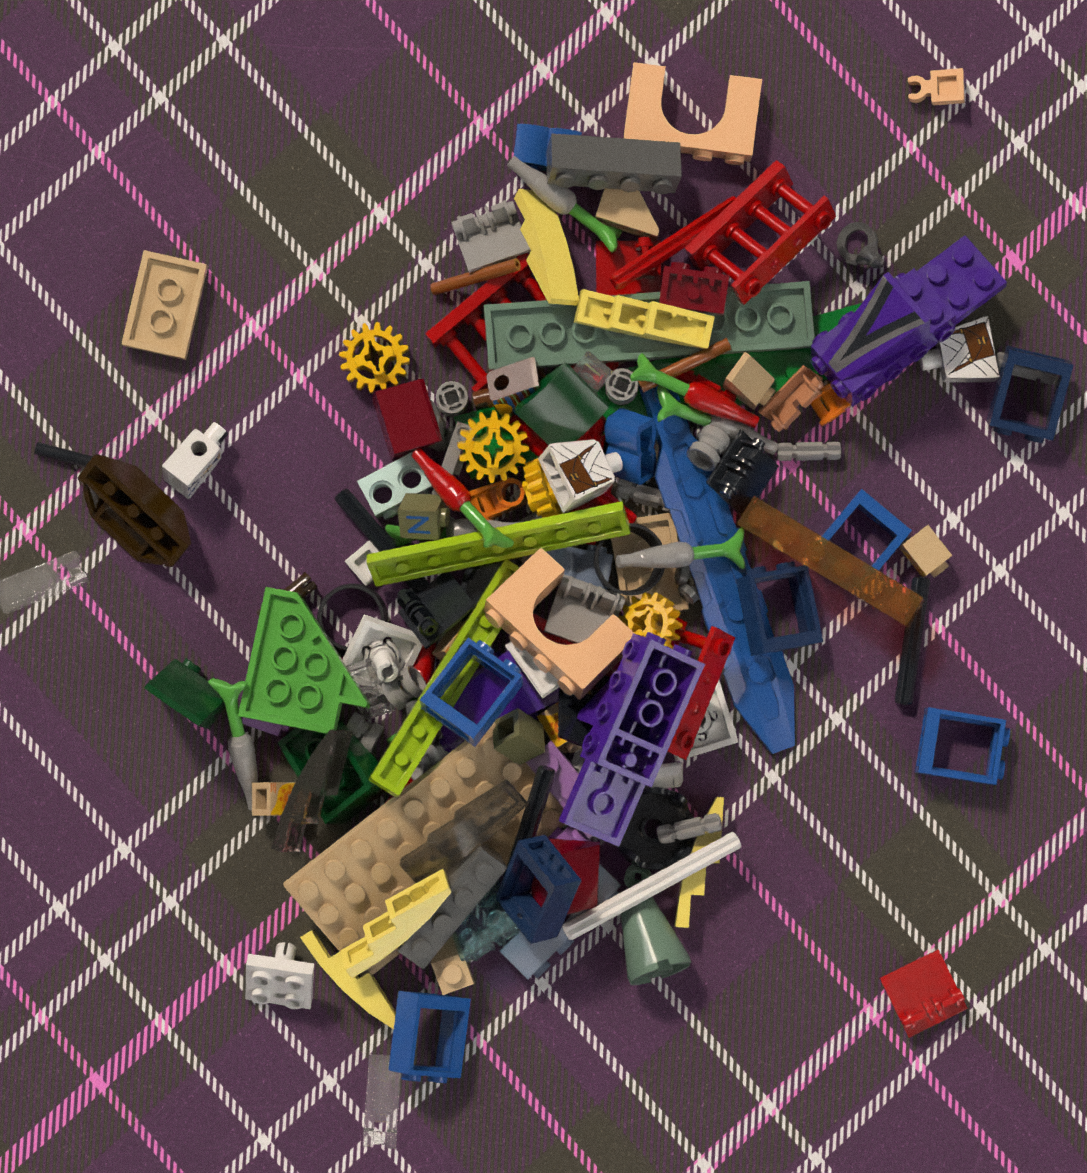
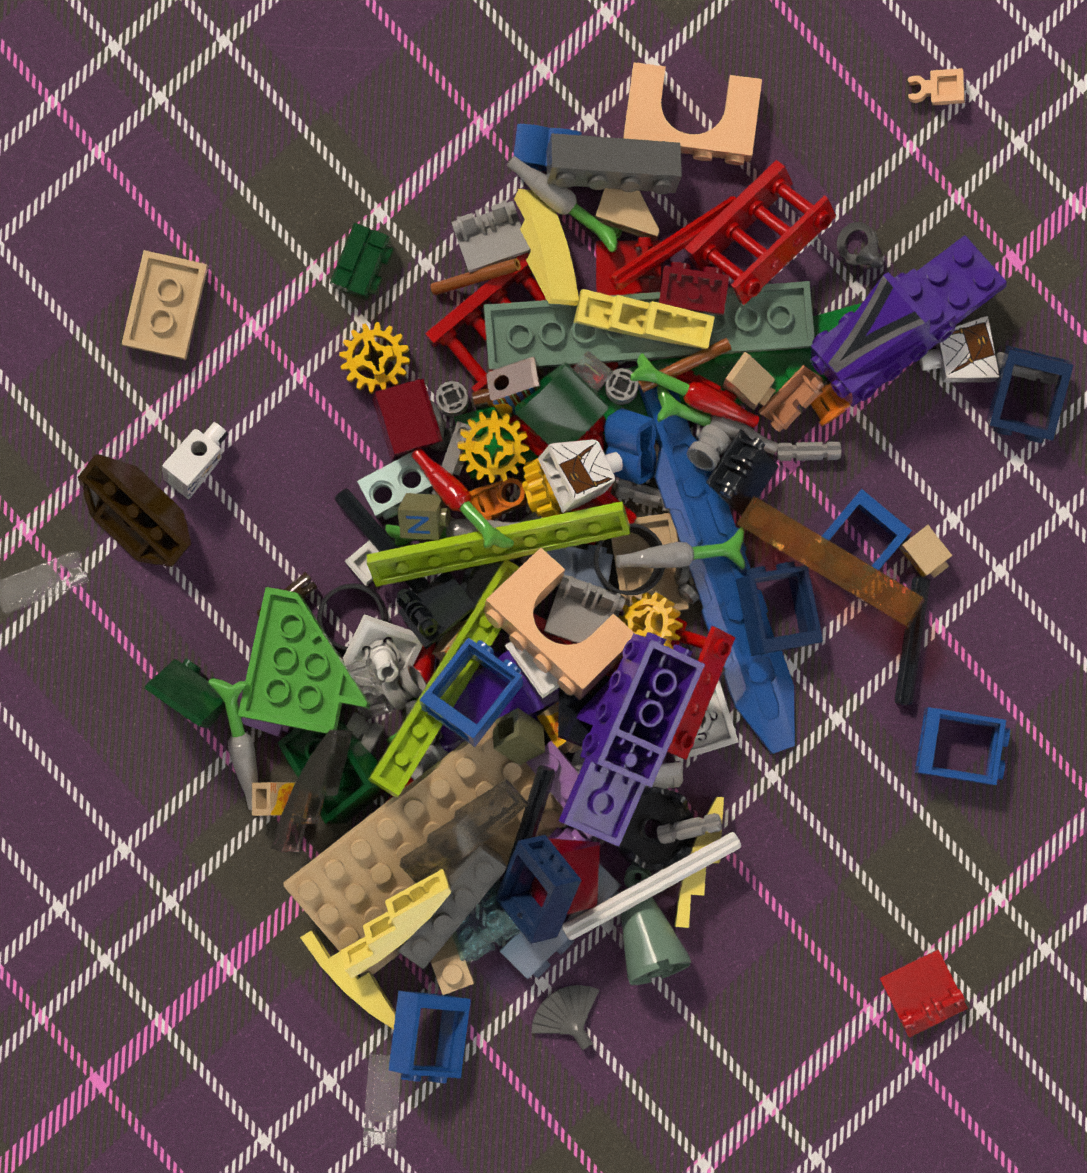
(62, 454): black bar -> none
(280, 979): white plate -> none
(361, 262): none -> dark green brick
(566, 1013): none -> dark grey hand

